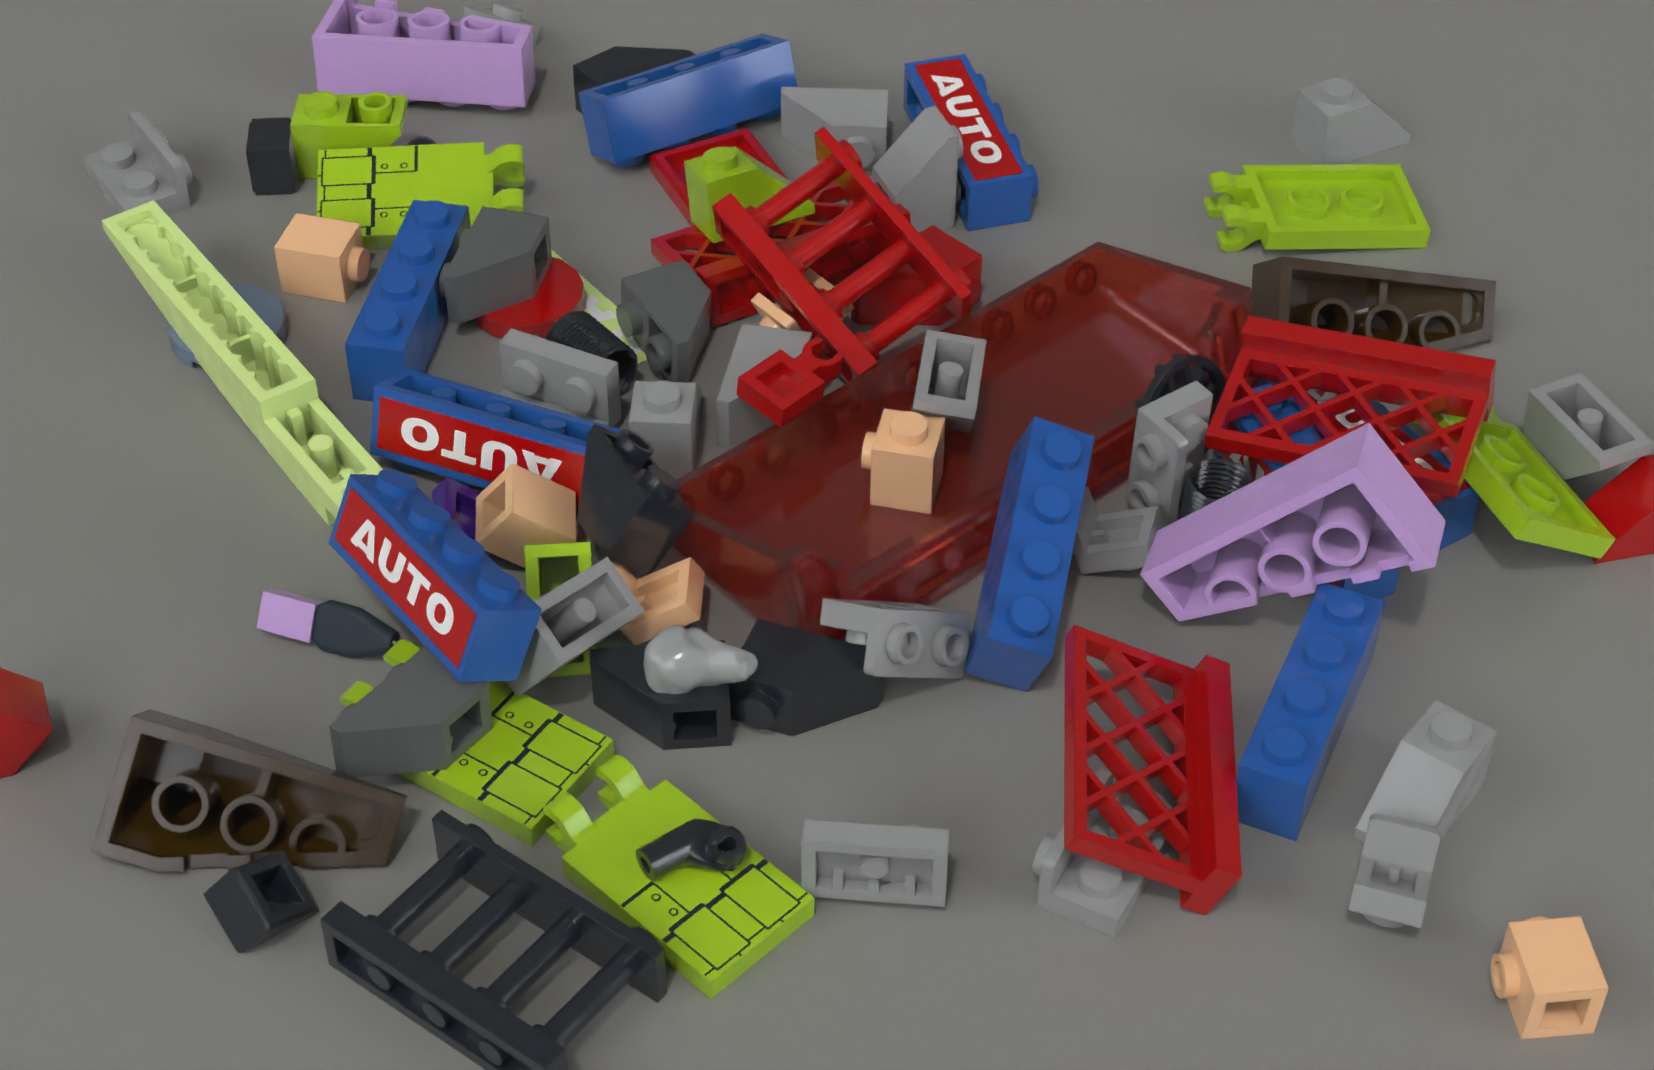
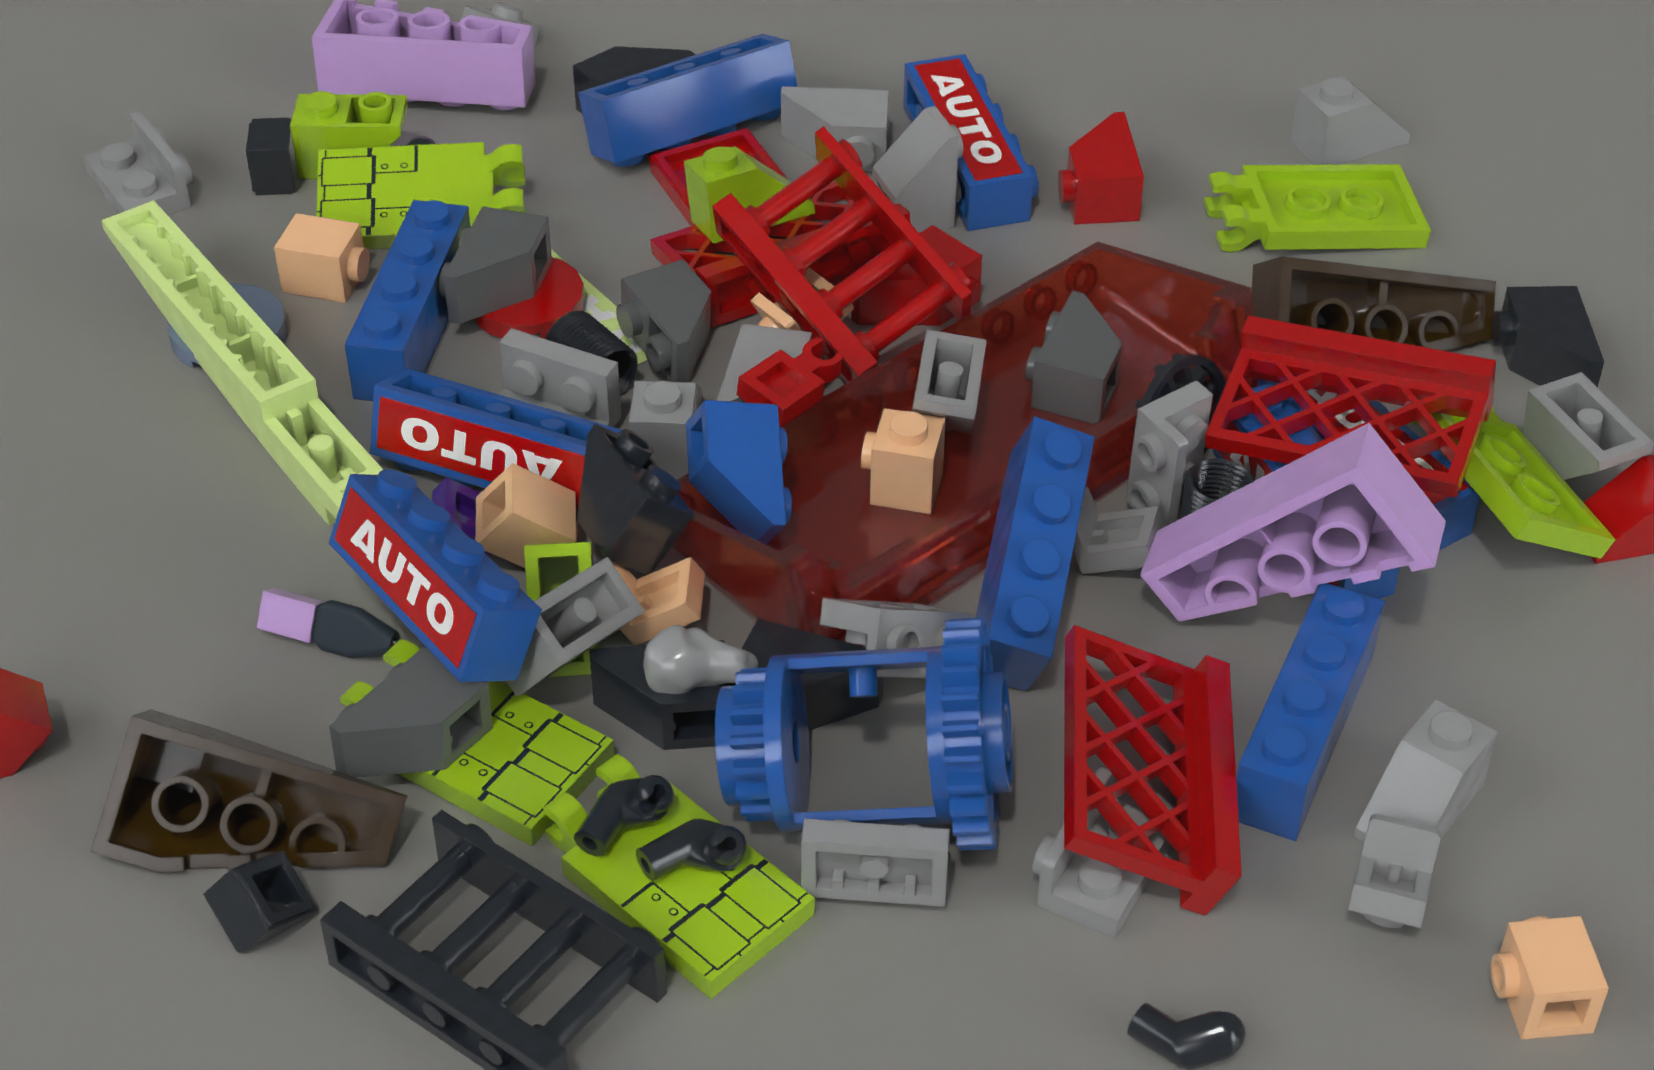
(622, 807): none -> black arm
(738, 463): none -> blue slope
(968, 729): none -> blue piece
(1077, 364): none -> dark grey slope
(1103, 175): none -> red slope
(1191, 1041): none -> black arm
(1547, 334): none -> black slope

